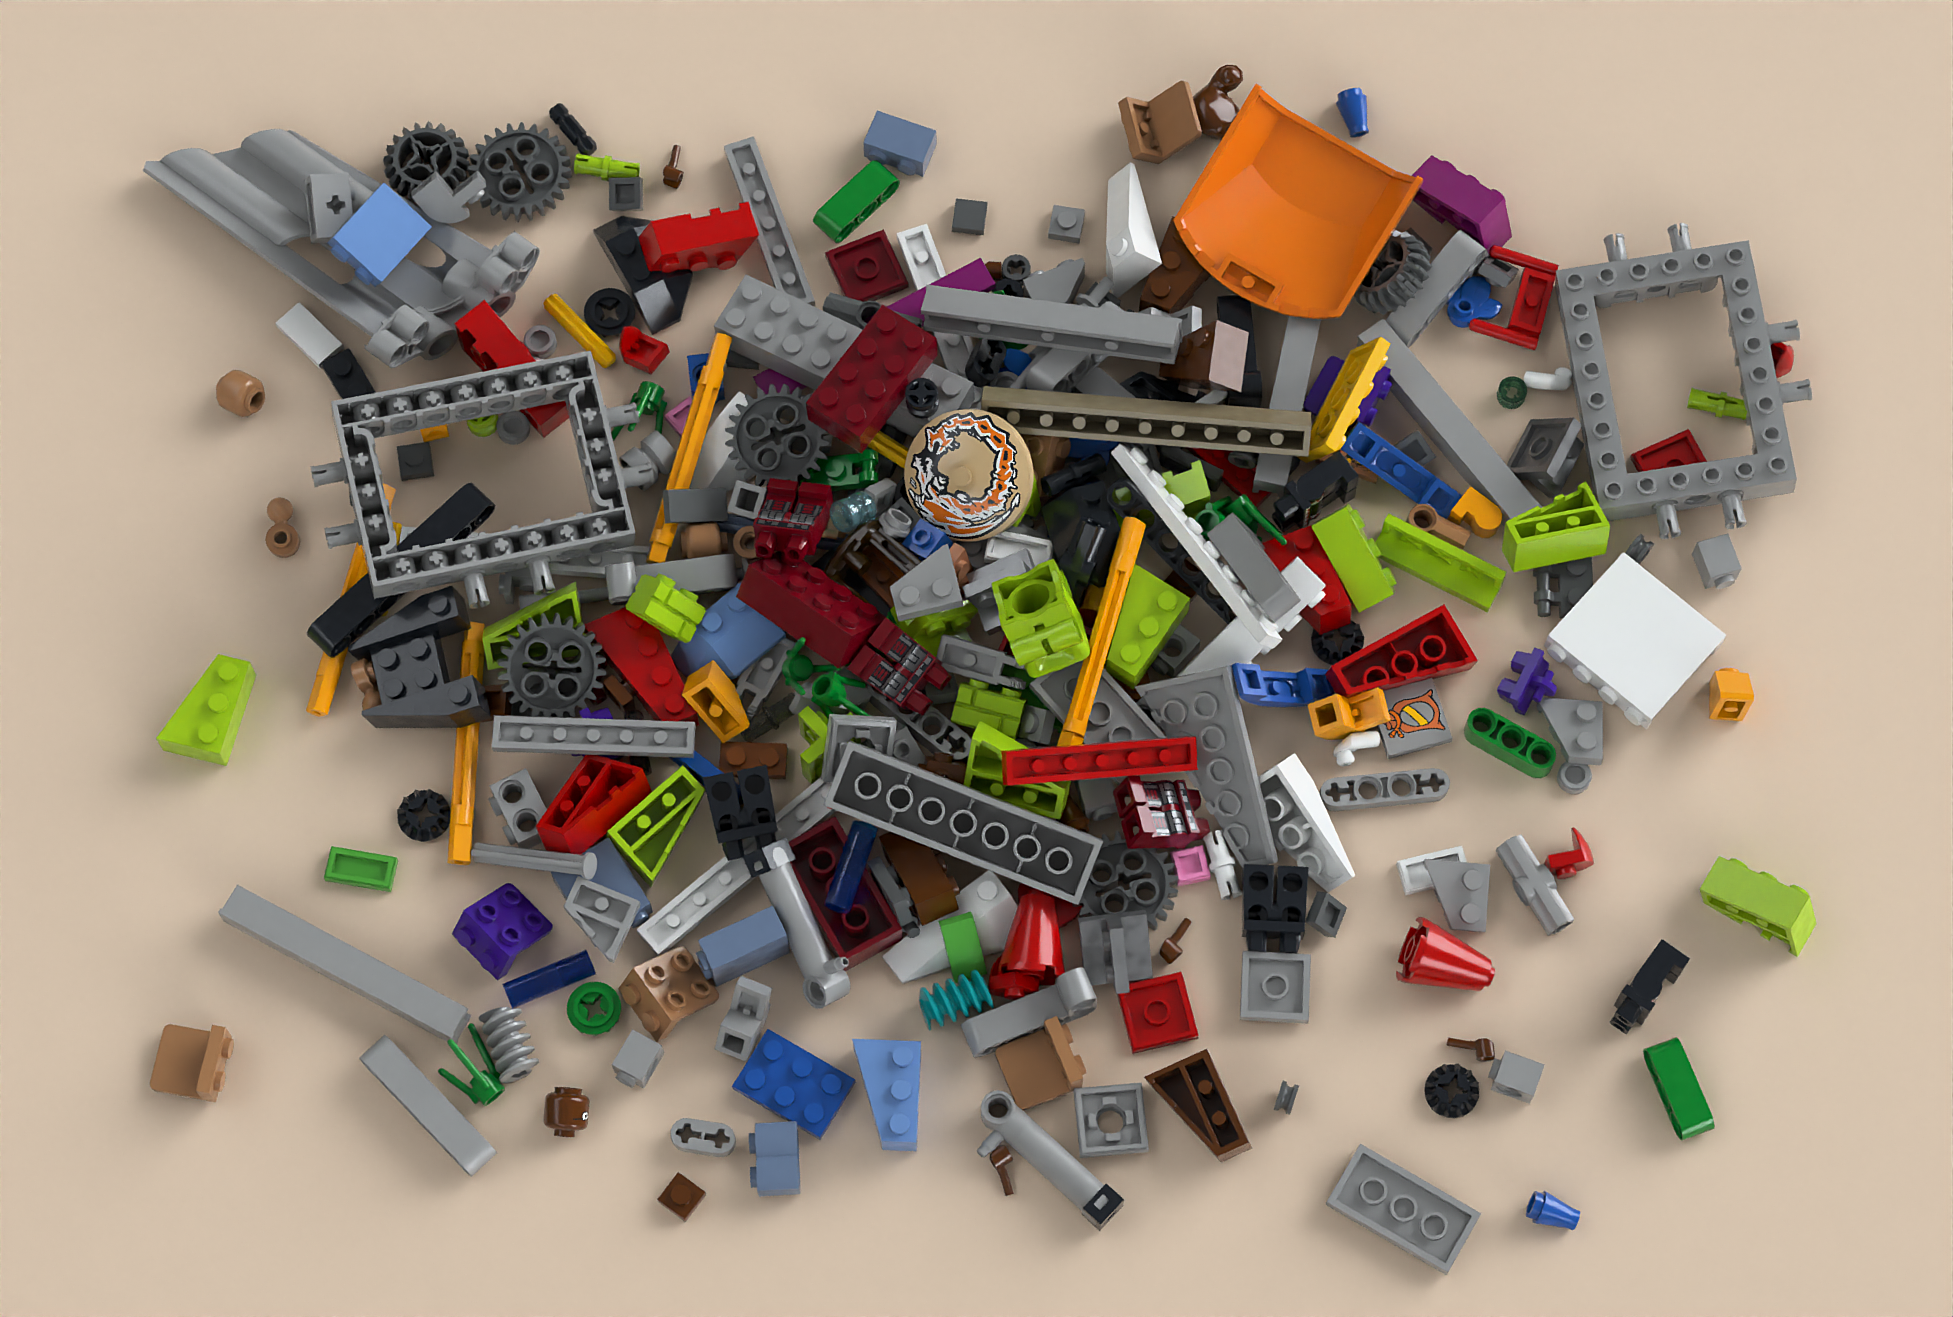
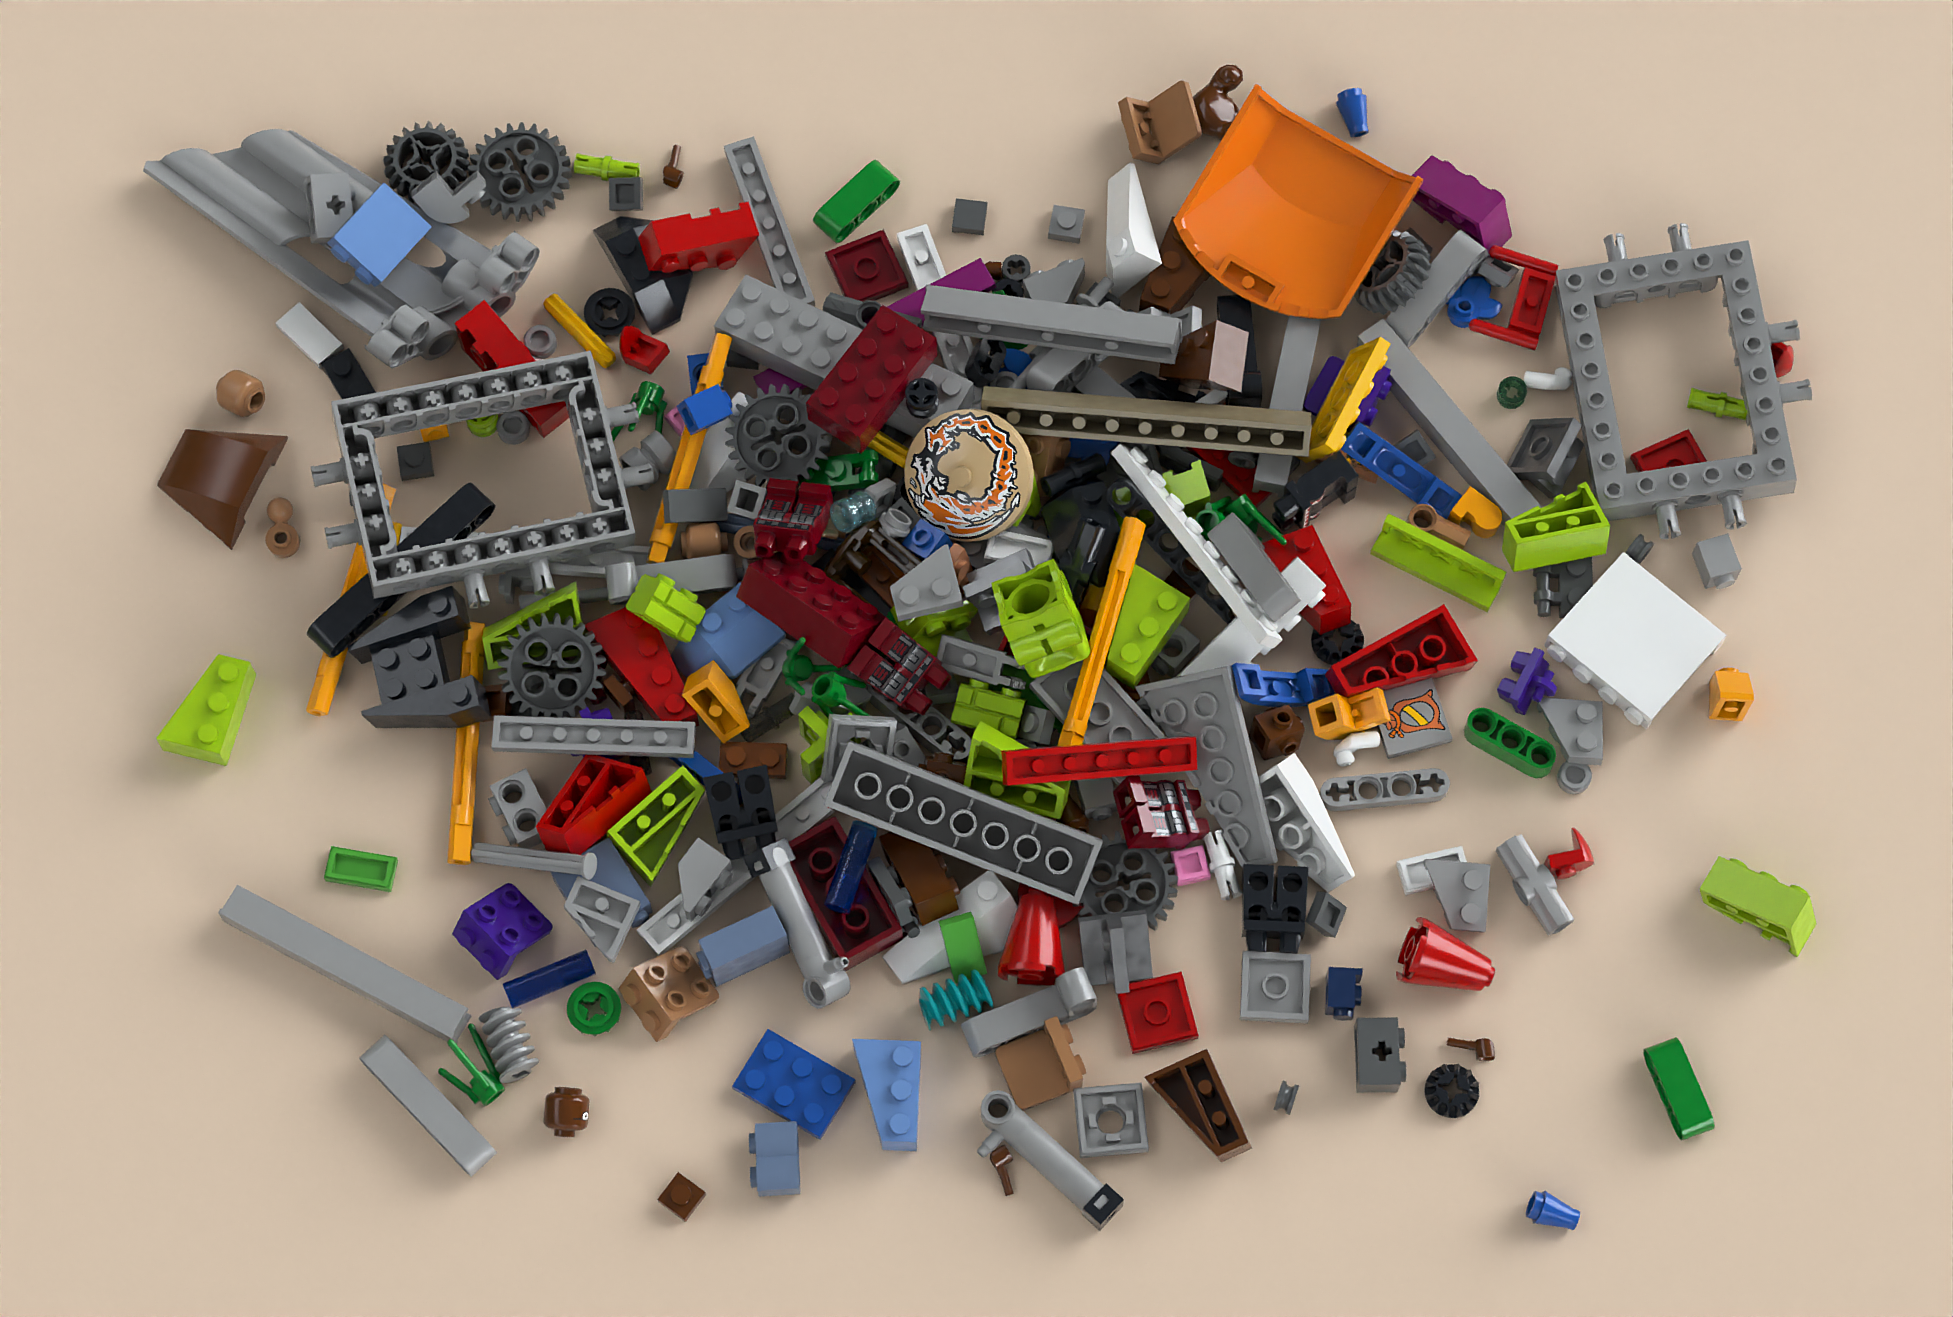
(192, 1062): medium nougat bracket -> none
(218, 476): none -> reddish brown wedge
(365, 678): medium nougat plate -> none
(432, 826): black gear -> none
(572, 129): black axle -> none
(637, 1060): light grey brick -> none
(701, 874): none -> light grey slope
(704, 1129): light grey beam -> none
(705, 409): none -> blue brick
(744, 1019): light grey brick -> none
(900, 144): sand blue brick -> none
(1012, 984): red plate -> none
(1170, 950): reddish brown hand -> none
(1276, 732): none -> reddish brown brick
(1342, 993): none -> dark blue brick
(1354, 557): lime wedge -> none
(1370, 1072): none -> dark grey brick
(1403, 1209): light grey plate -> none
(1515, 1076): light grey brick -> none
(1639, 998): black hips -> none

